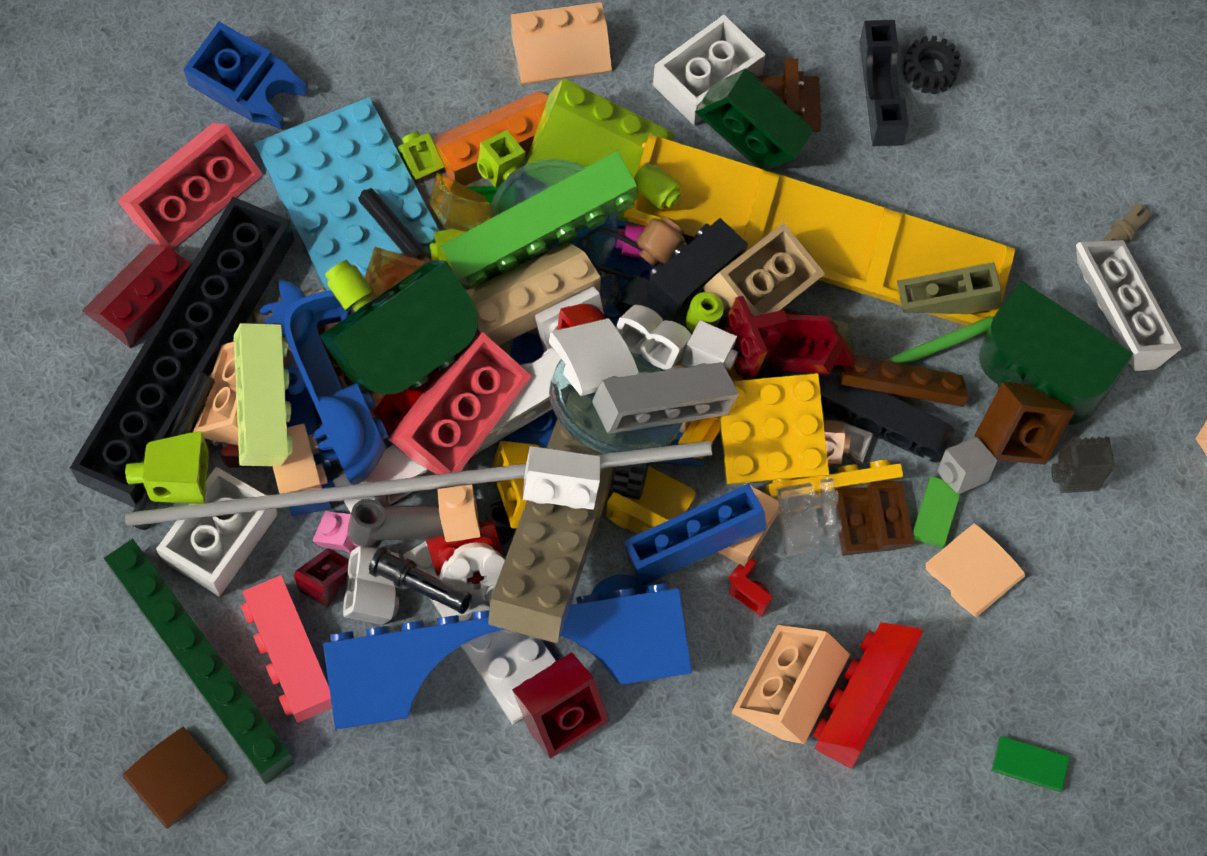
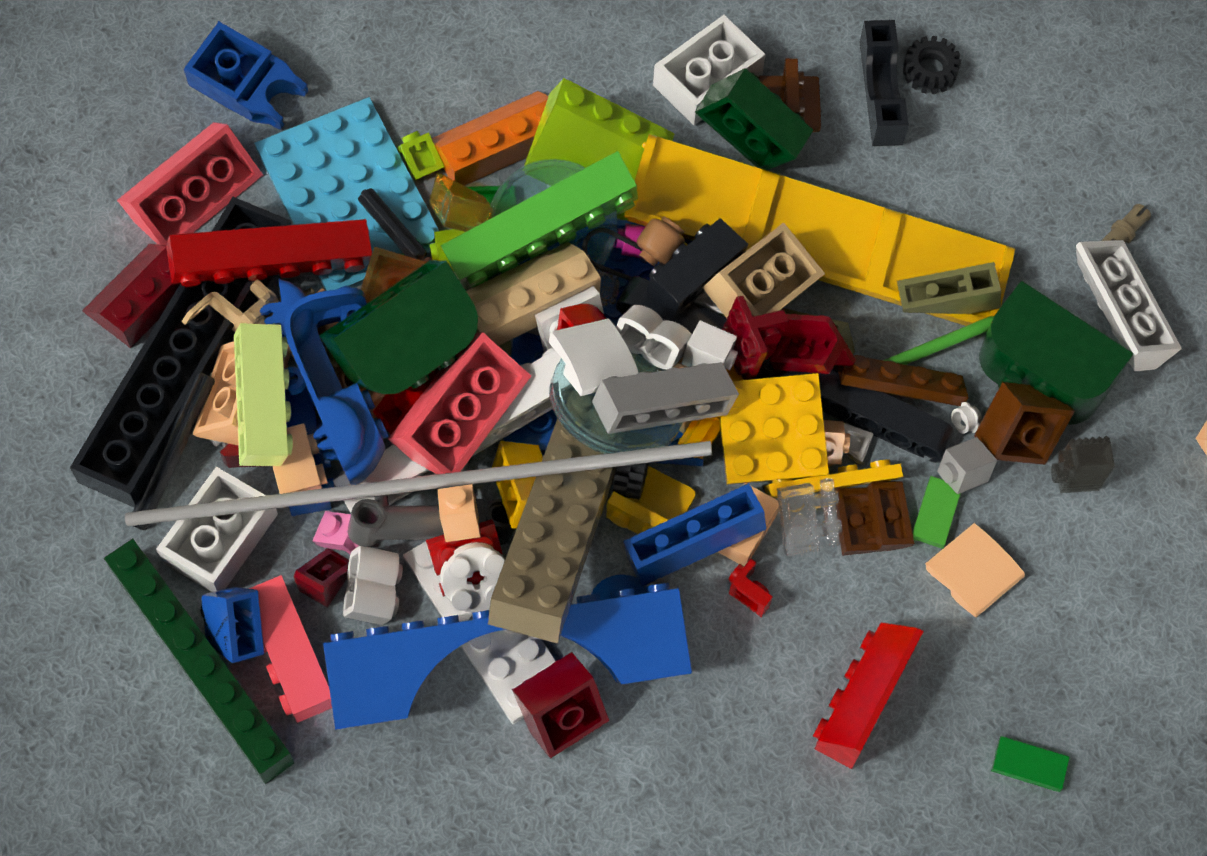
(173, 469): lime torso -> none
(174, 777): reddish brown slope -> none
(230, 312): none -> tan piece
(233, 623): none -> blue torso
(268, 251): none -> red brick
(349, 286): lime brick -> none
(406, 575): black pin -> none
(500, 158): lime brick -> none
(561, 43): light nougat slope -> none
(561, 478): white brick -> none
(657, 186): lime brick -> none
(705, 308): lime brick -> none
(792, 682): light nougat slope -> none
(969, 415): none -> white plate

